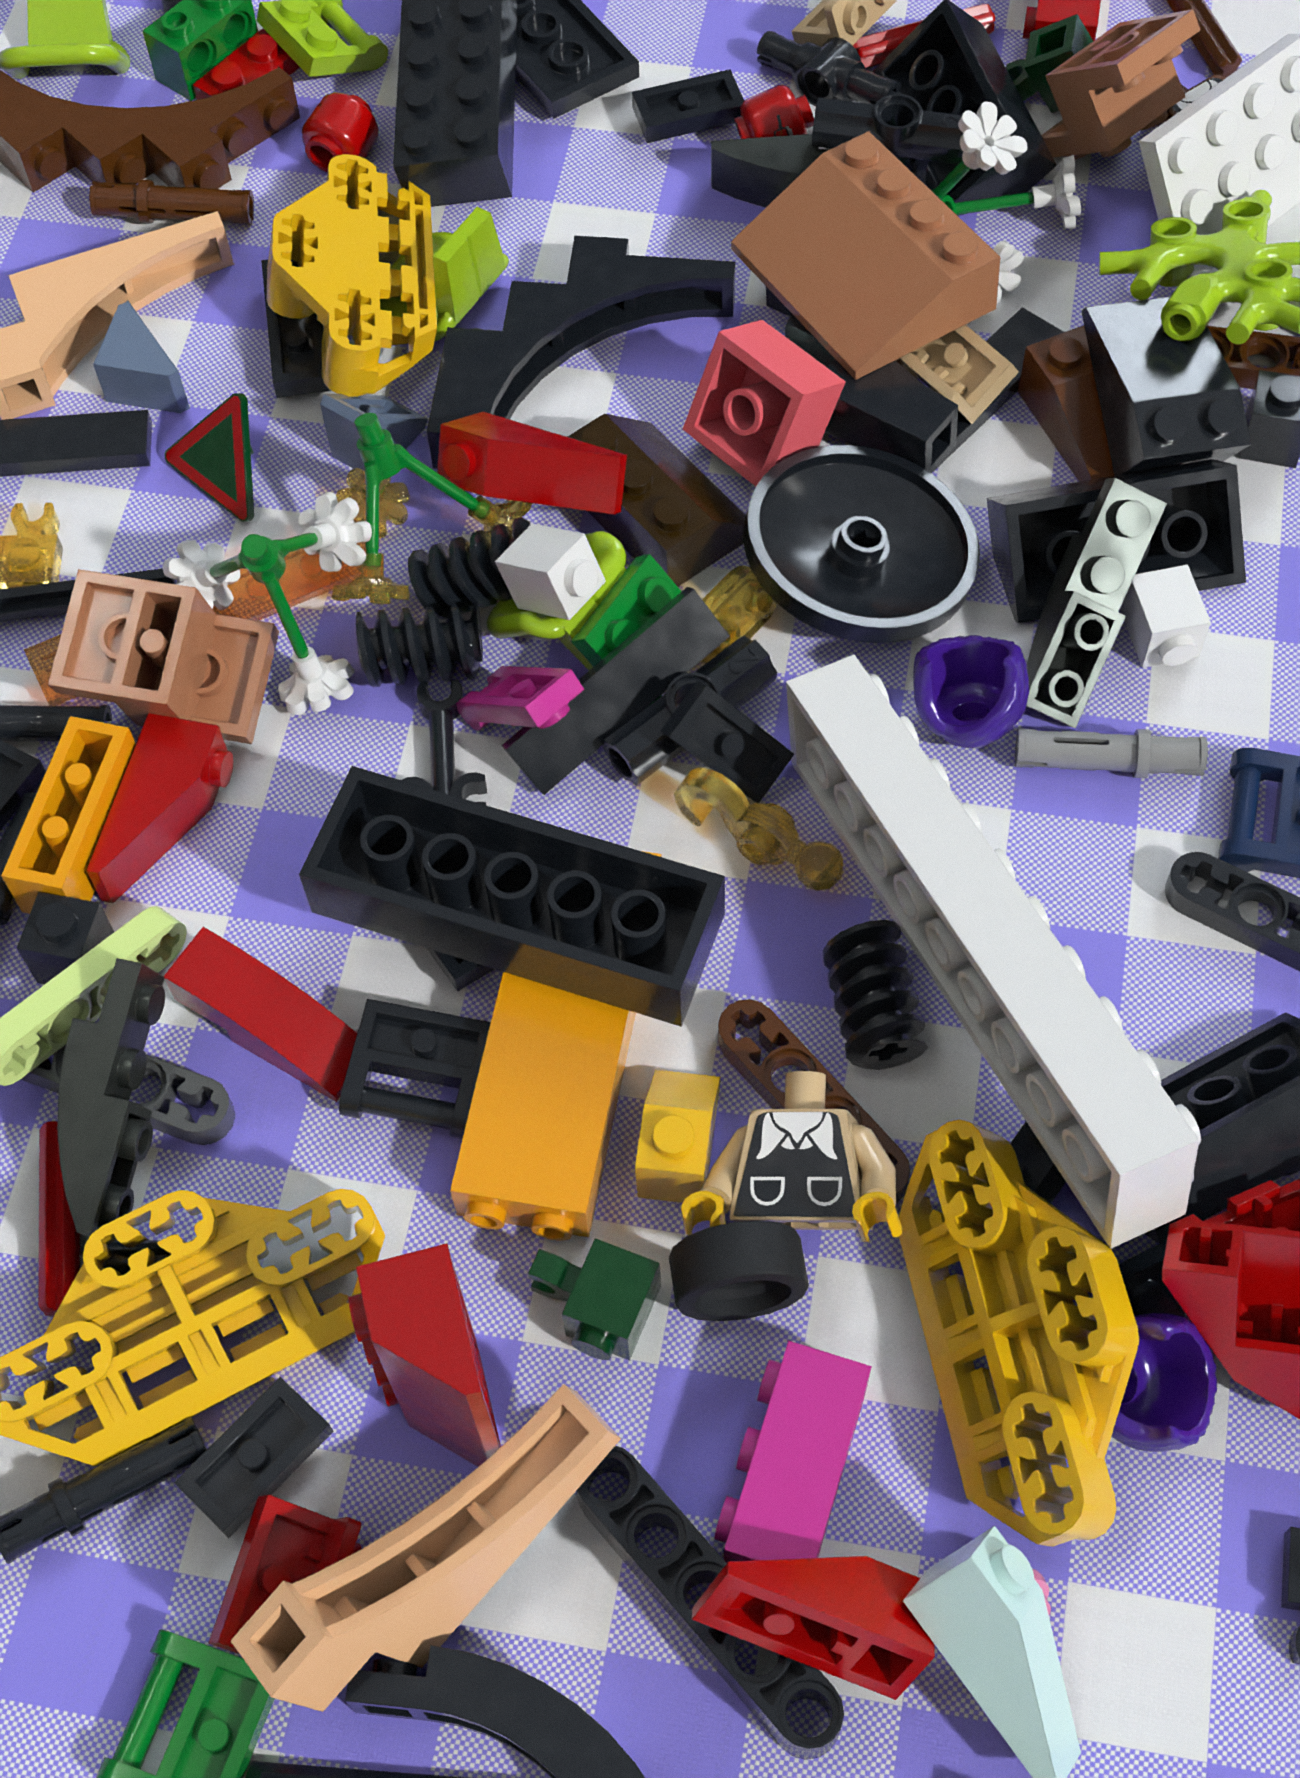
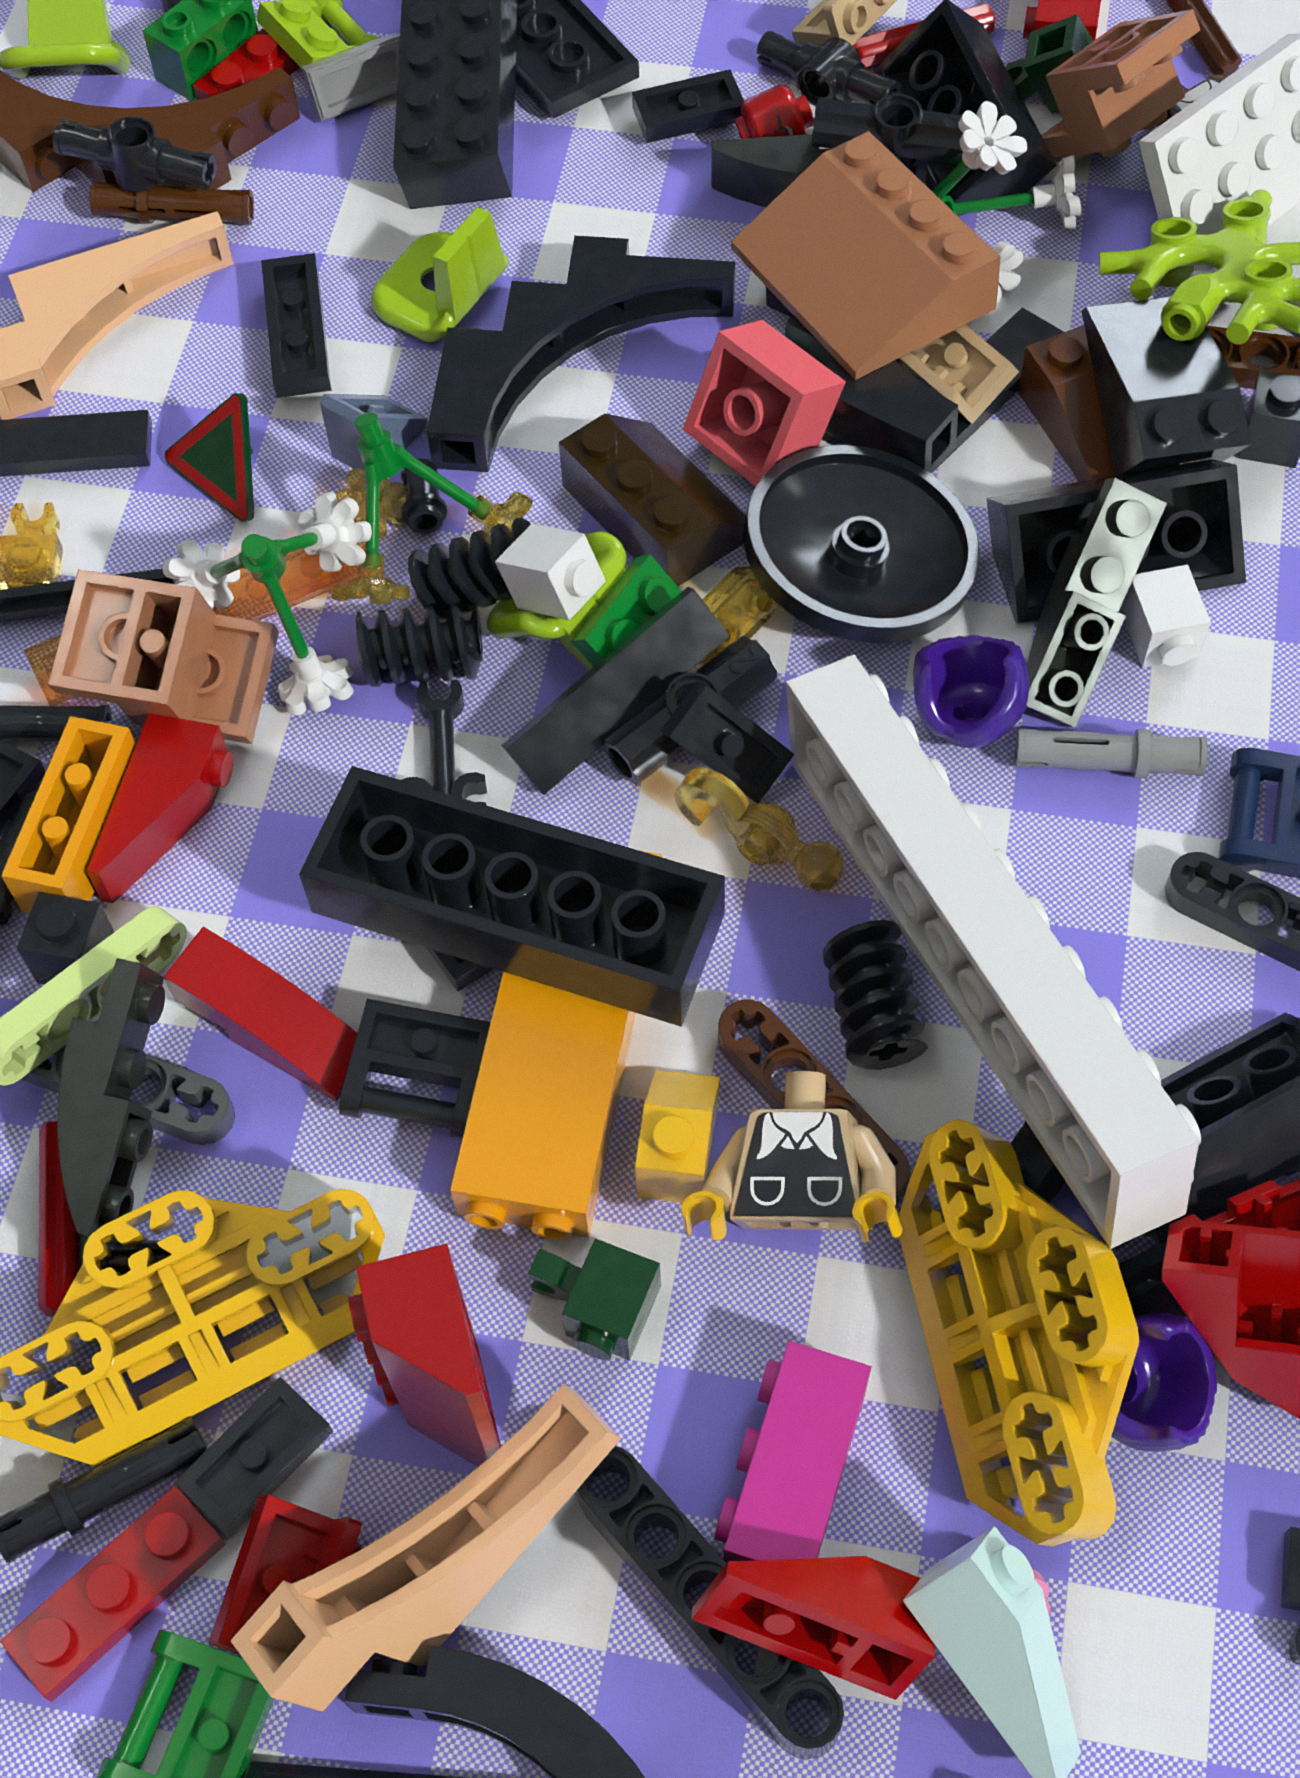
(112, 1594): none -> red plate
(134, 154): none -> black pin
(135, 366): sand blue slope -> none
(339, 127): red head -> none
(343, 275): yellow connector -> none
(353, 77): none -> light grey tile
(423, 506): none -> black pin
(521, 697): dark pink plate -> none
(530, 464): red slope -> none
(738, 1271): black tyre -> none

